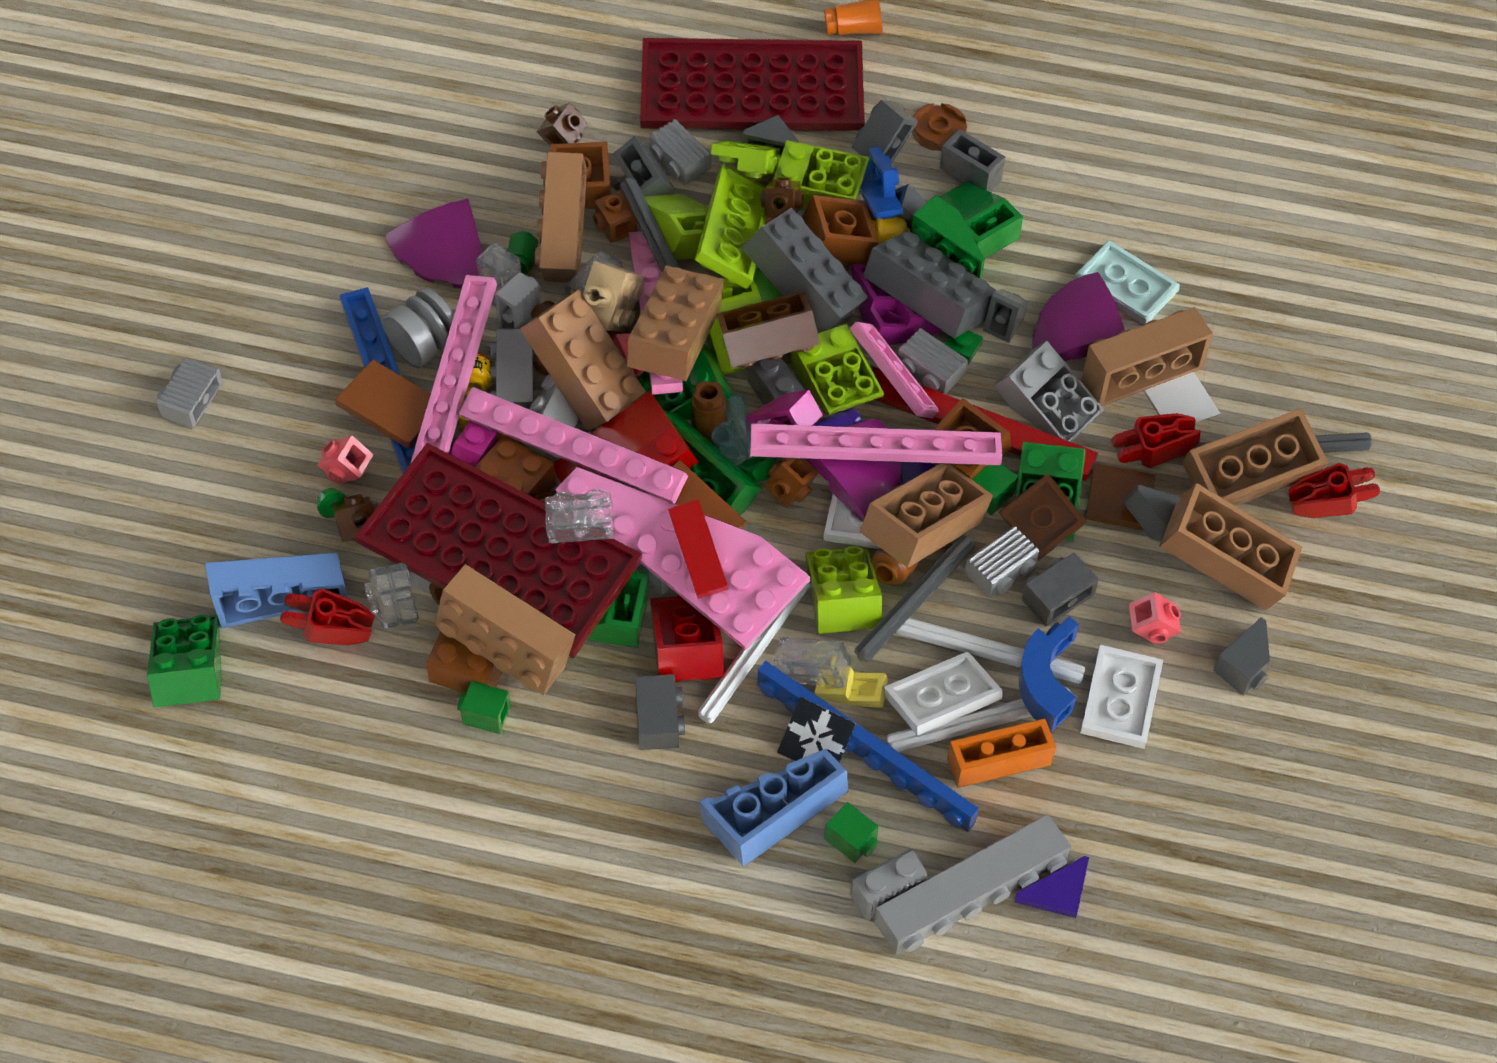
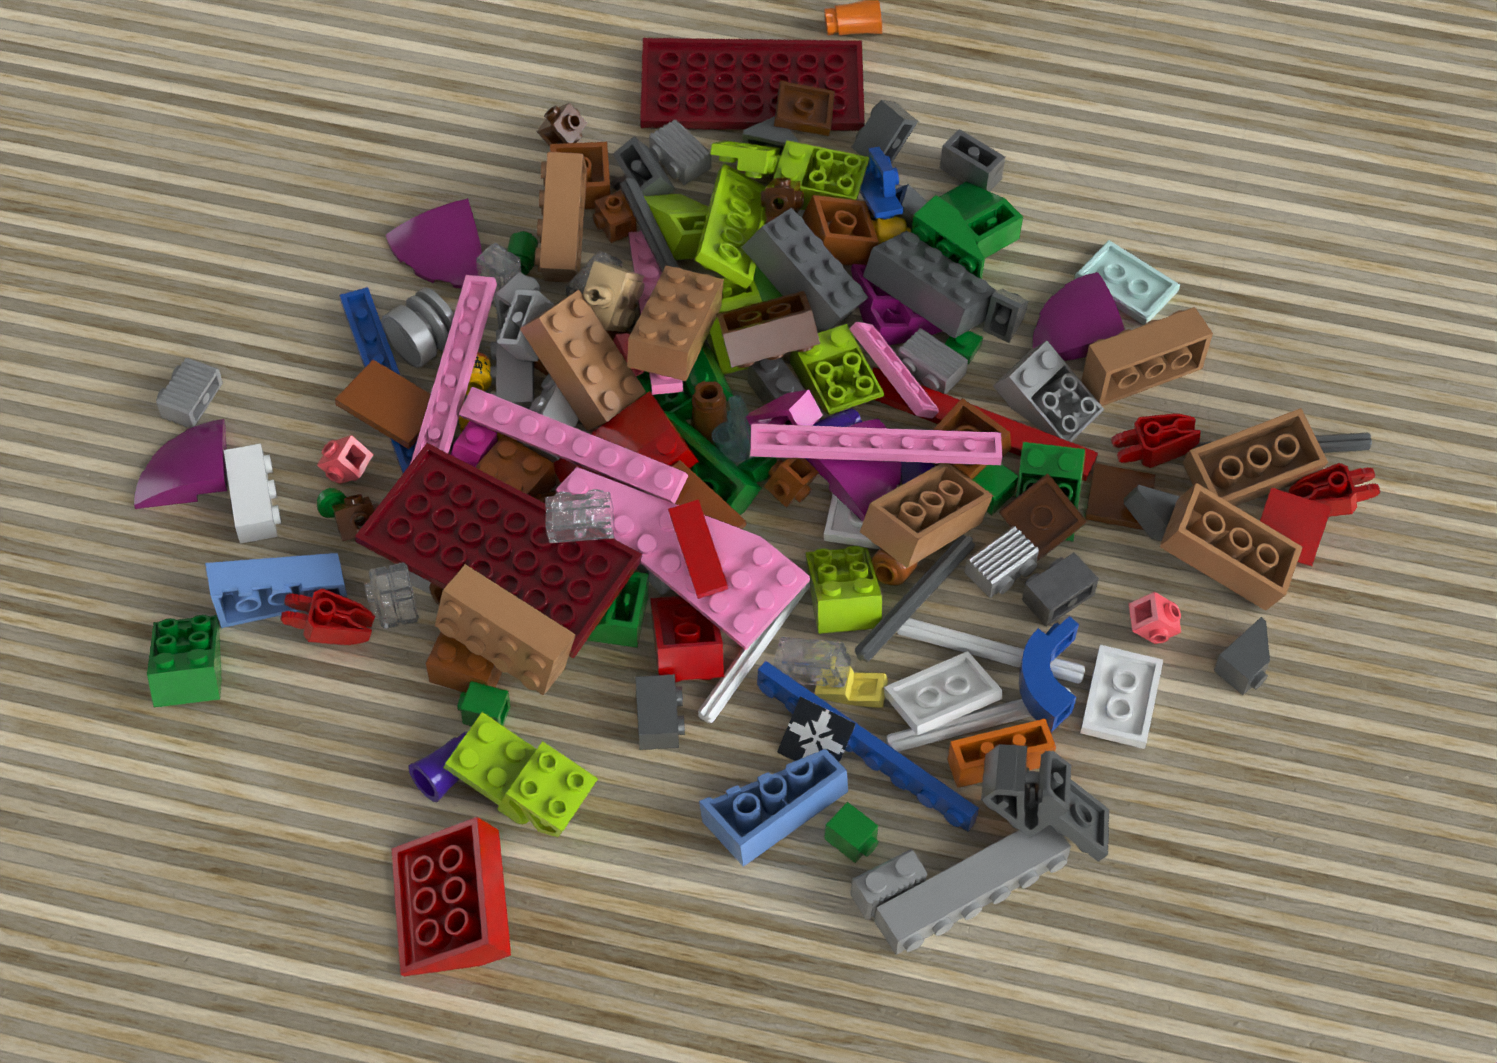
(185, 468): none -> magenta brick
(252, 493): none -> white brick
(429, 771): none -> dark purple plant
(450, 899): none -> red slope
(519, 778): none -> lime piece
(524, 308): none -> light grey brick
(804, 108): none -> reddish brown tile
(937, 125): dark orange tile -> none
(1043, 798): none -> dark grey piece
(1058, 891): dark purple tile -> none
(1183, 396): white sticker -> none
(1297, 520): none -> red tile

